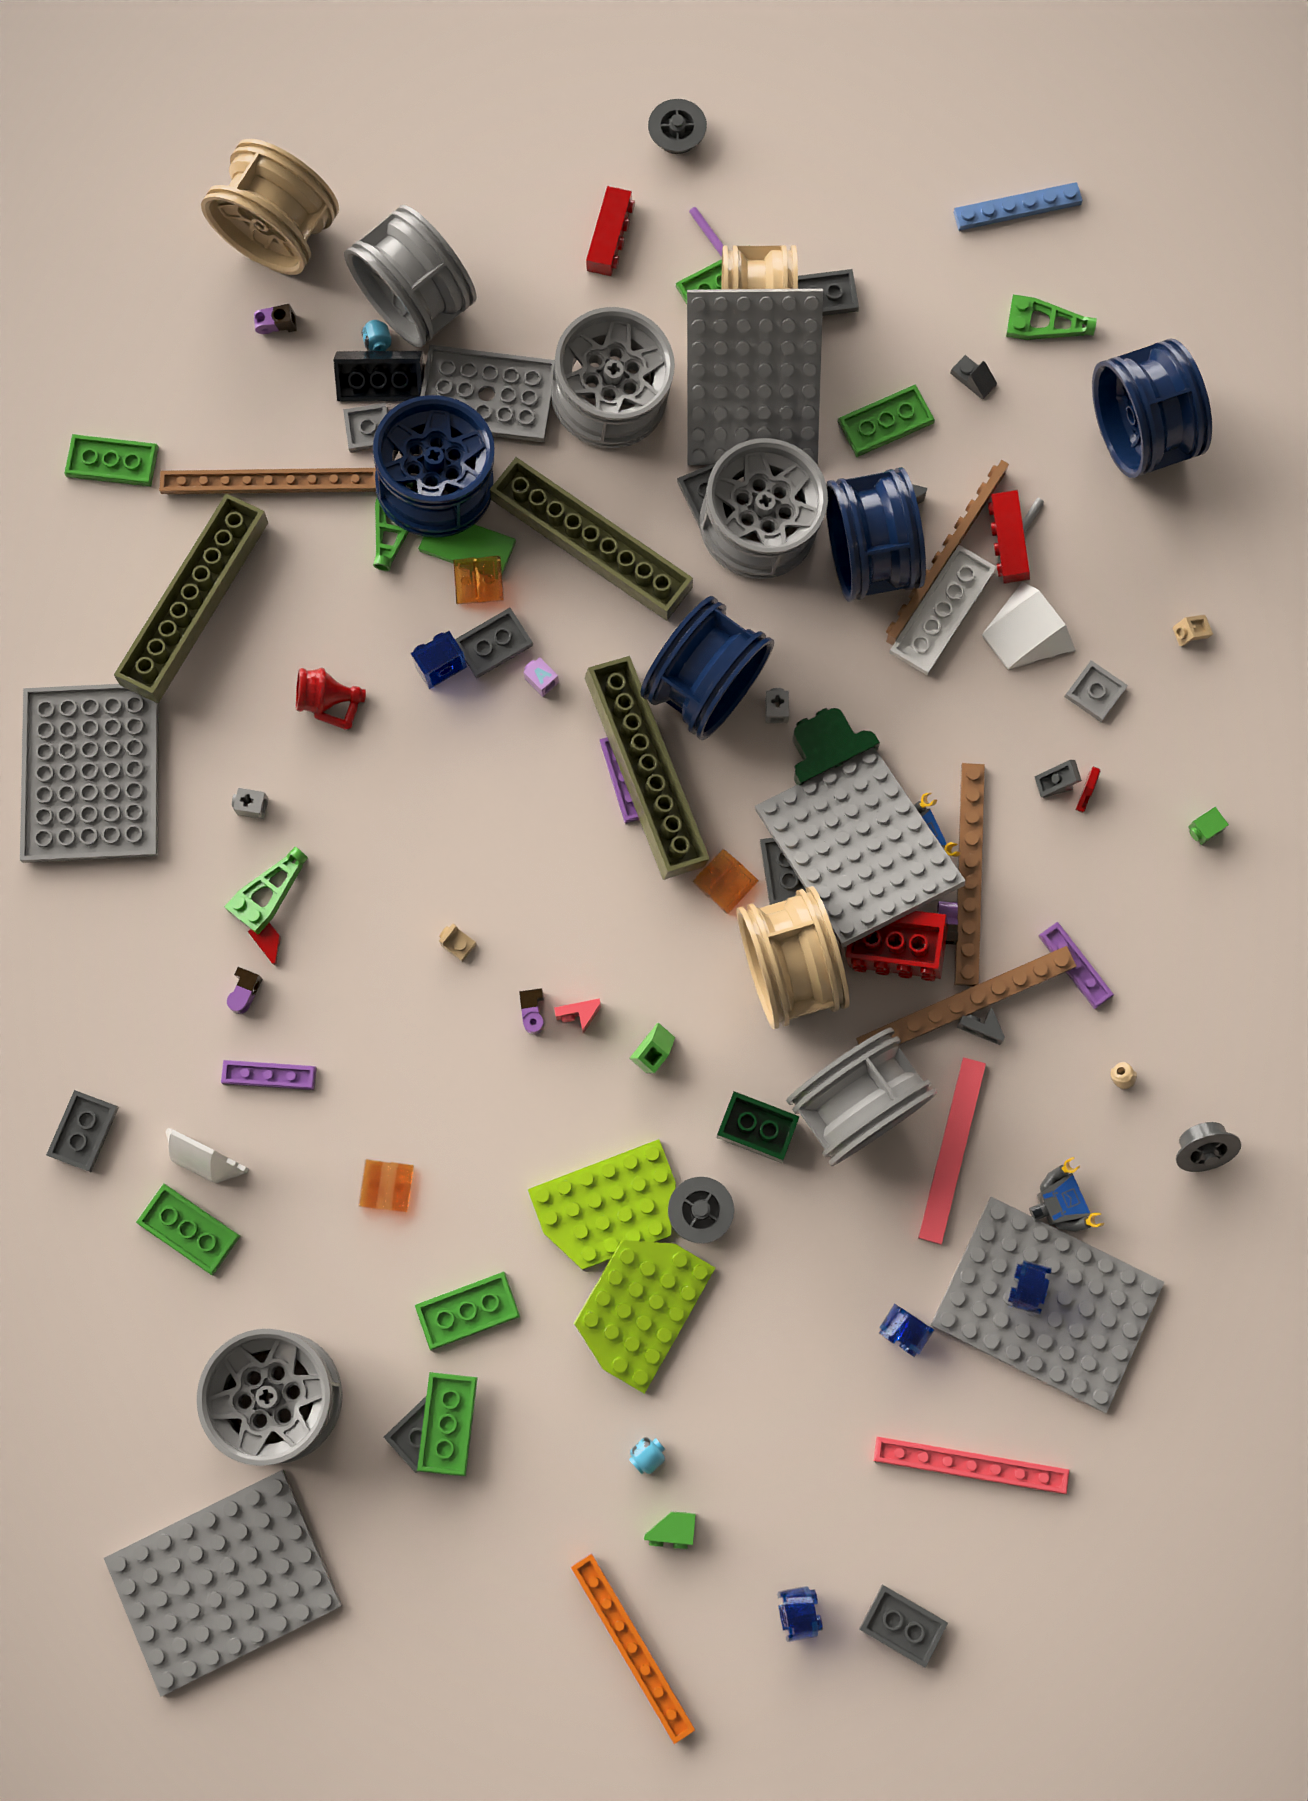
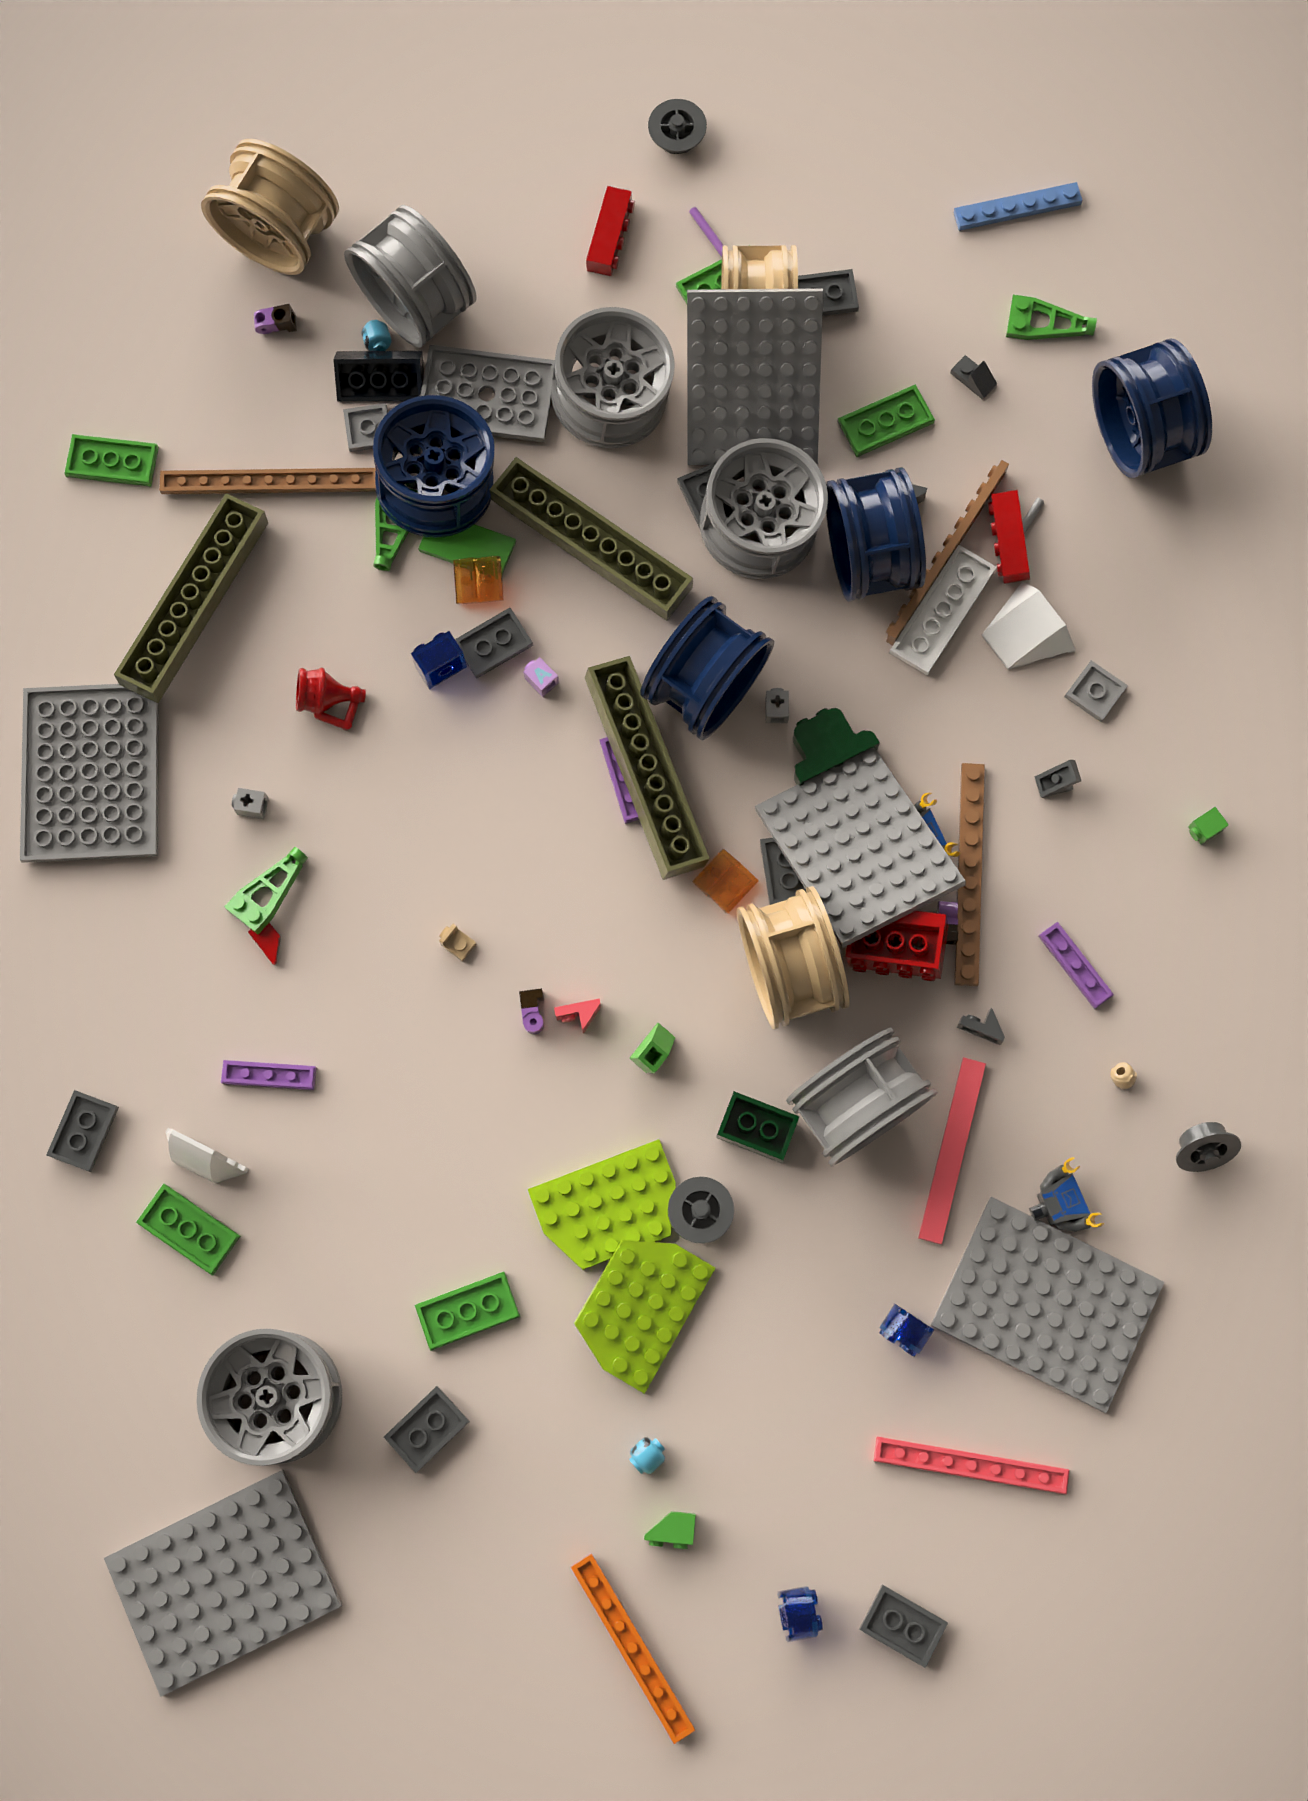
(244, 992): leg -> none
(385, 1185): clear orange slope -> none
(447, 1424): bright green tile -> none
(979, 996): medium nougat plate -> none
(1030, 1287): clear blue brick -> none
(1088, 789): red tile -> none
(1192, 629): tan bracket -> none

